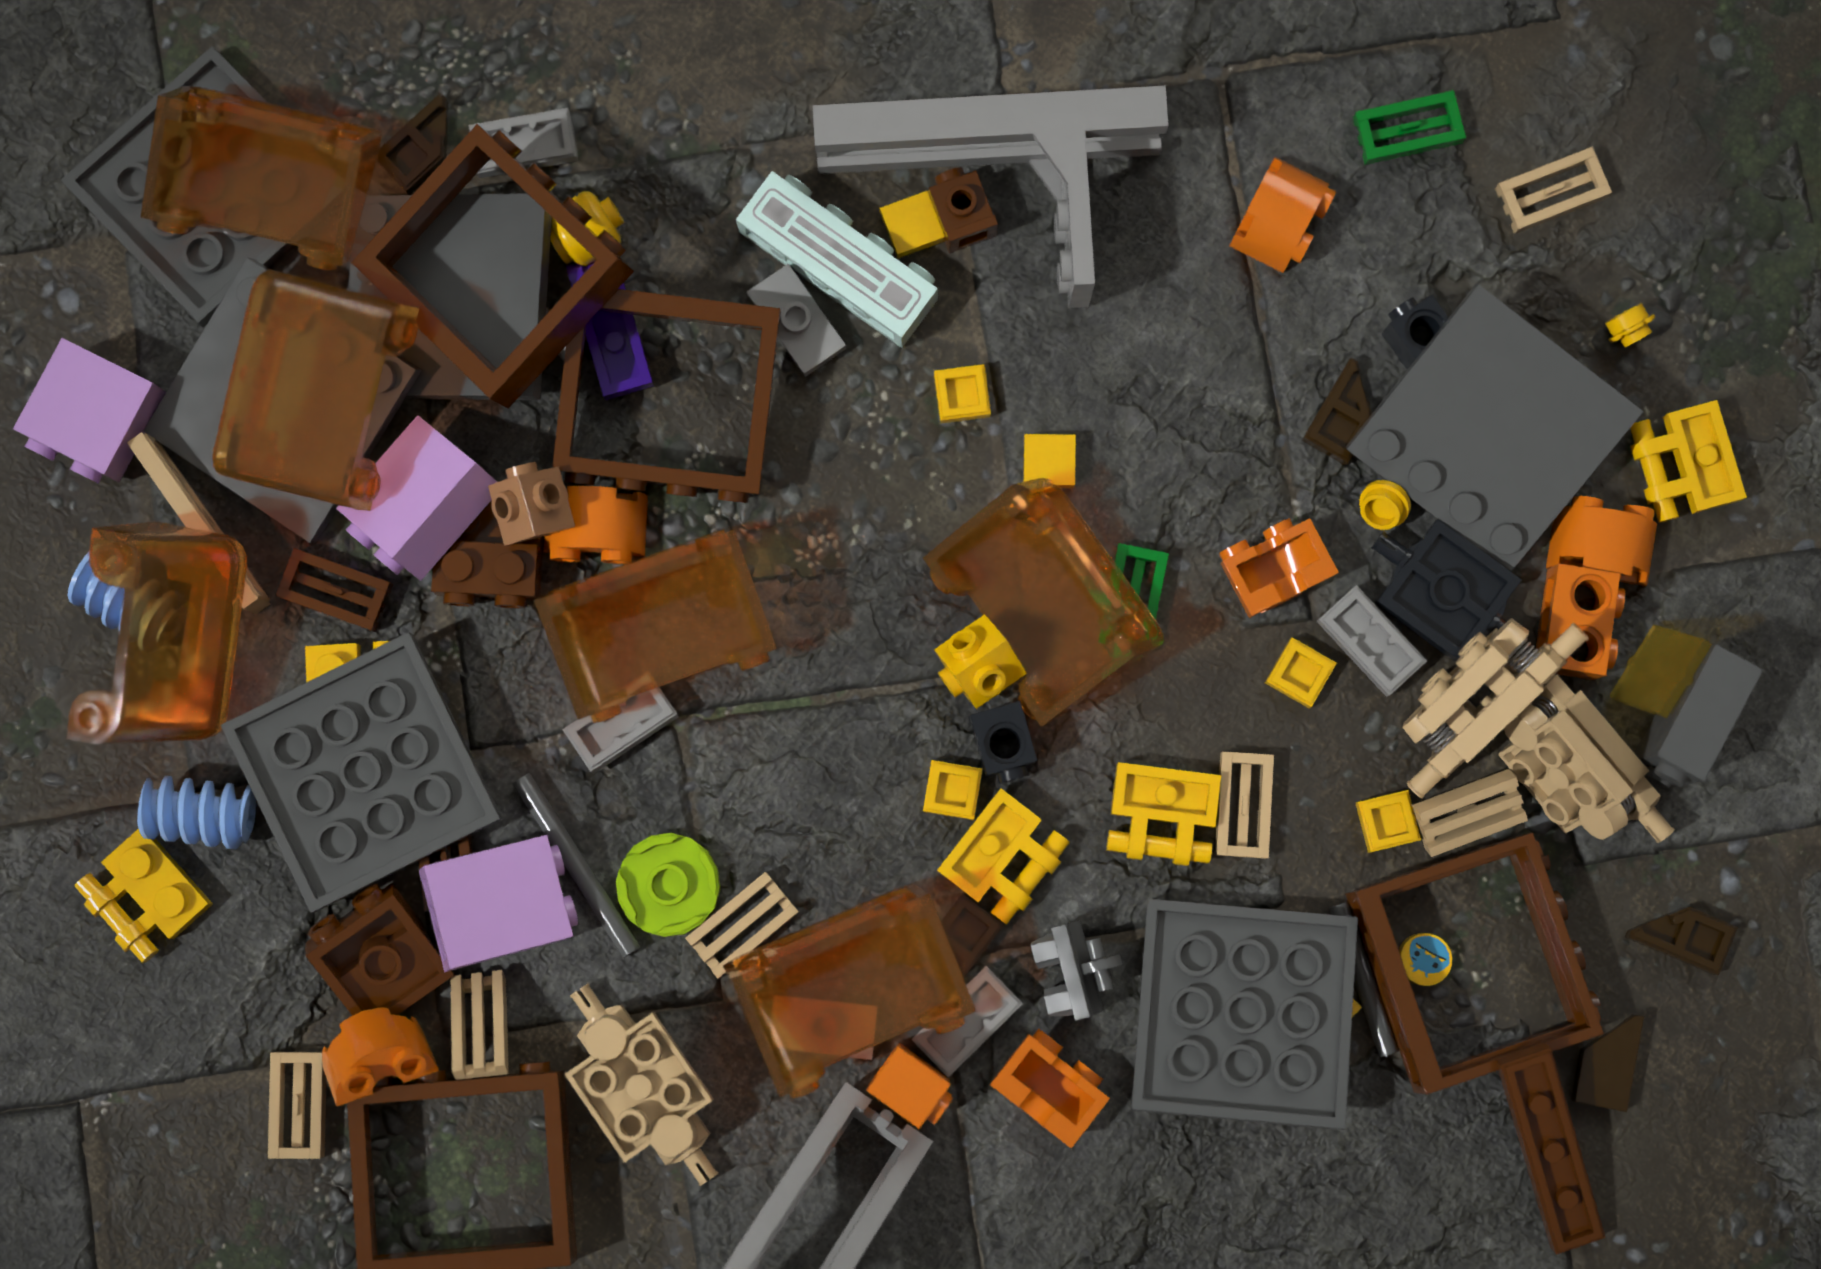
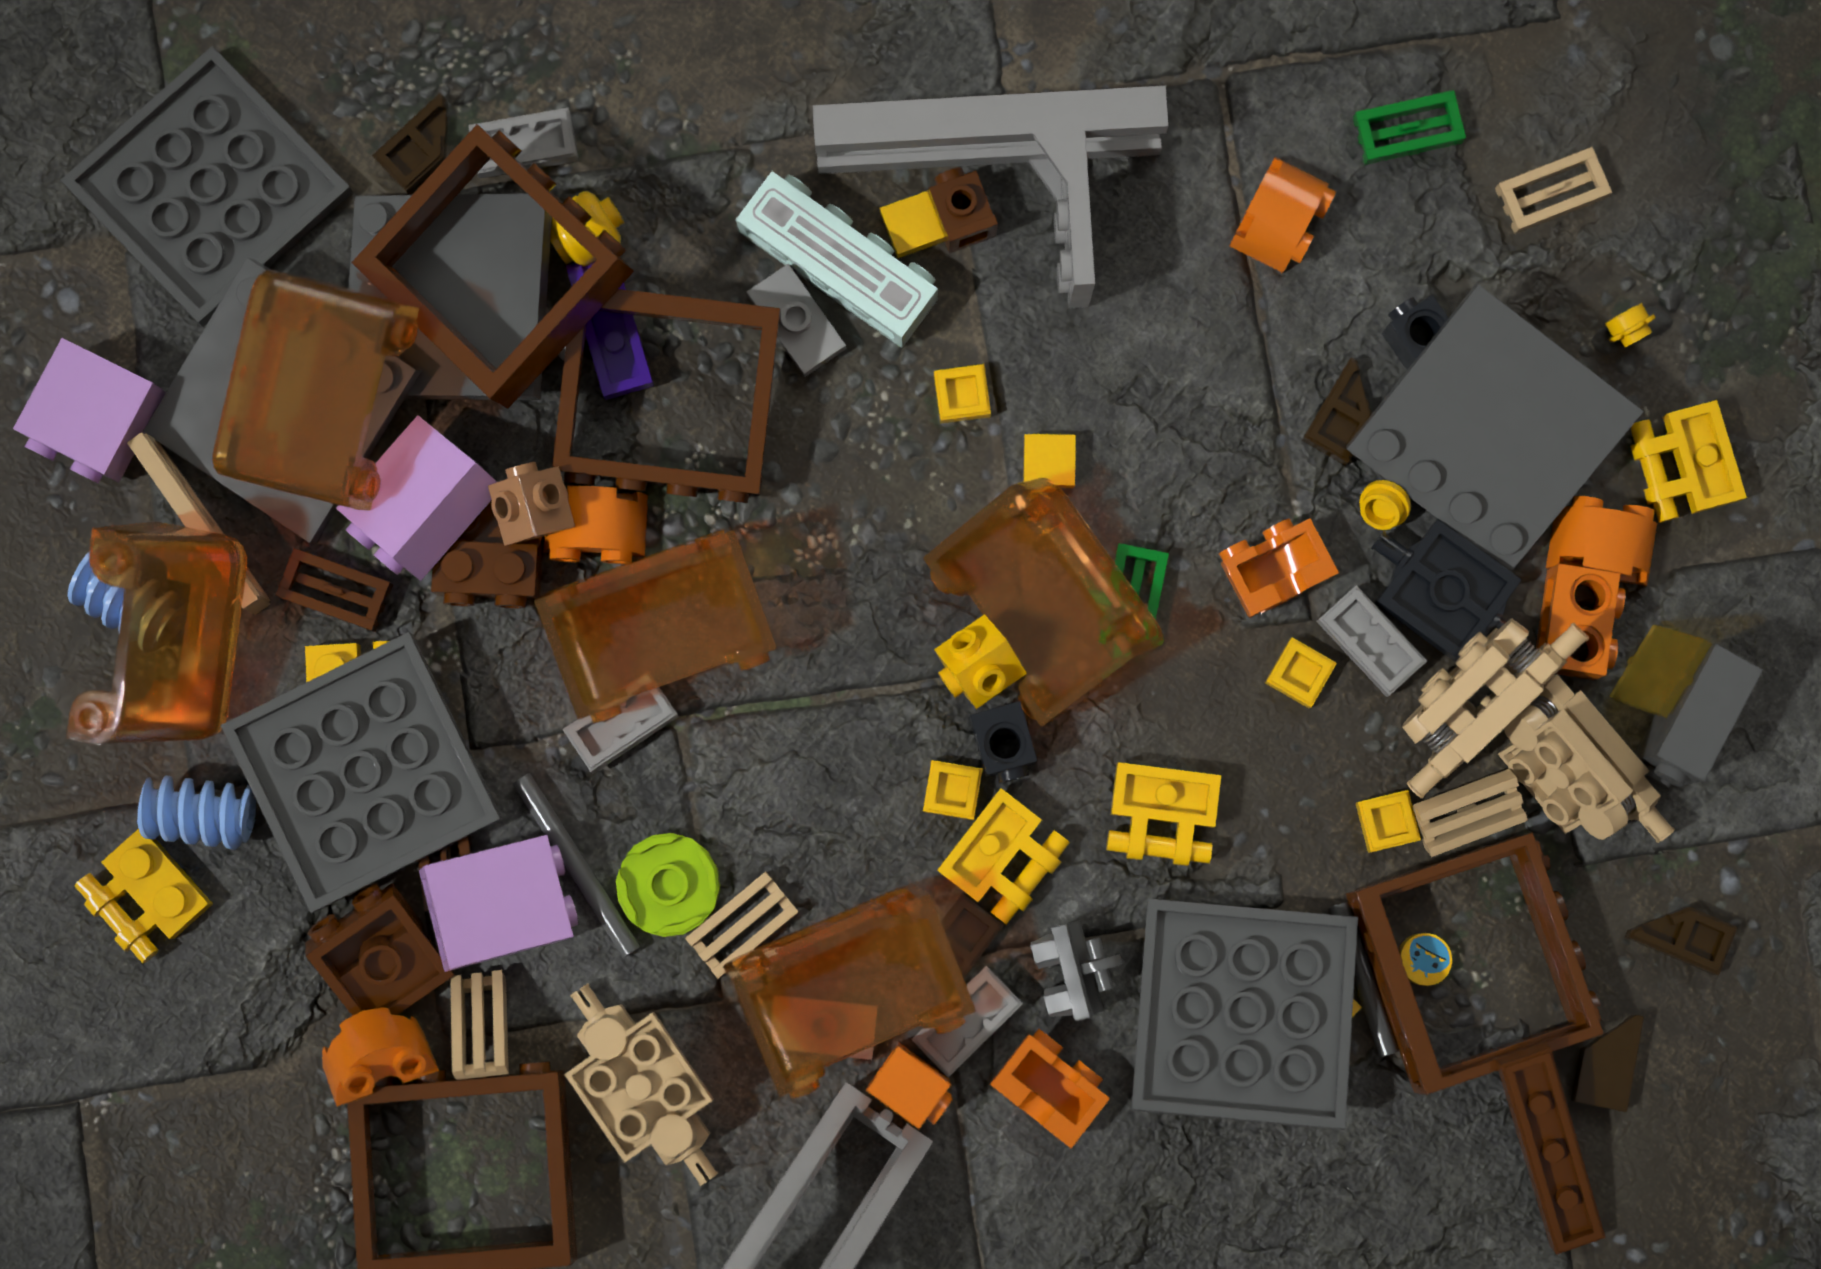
(259, 171): clear orange windscreen -> none
(276, 1106): tan tile -> none
(1264, 809): tan tile -> none

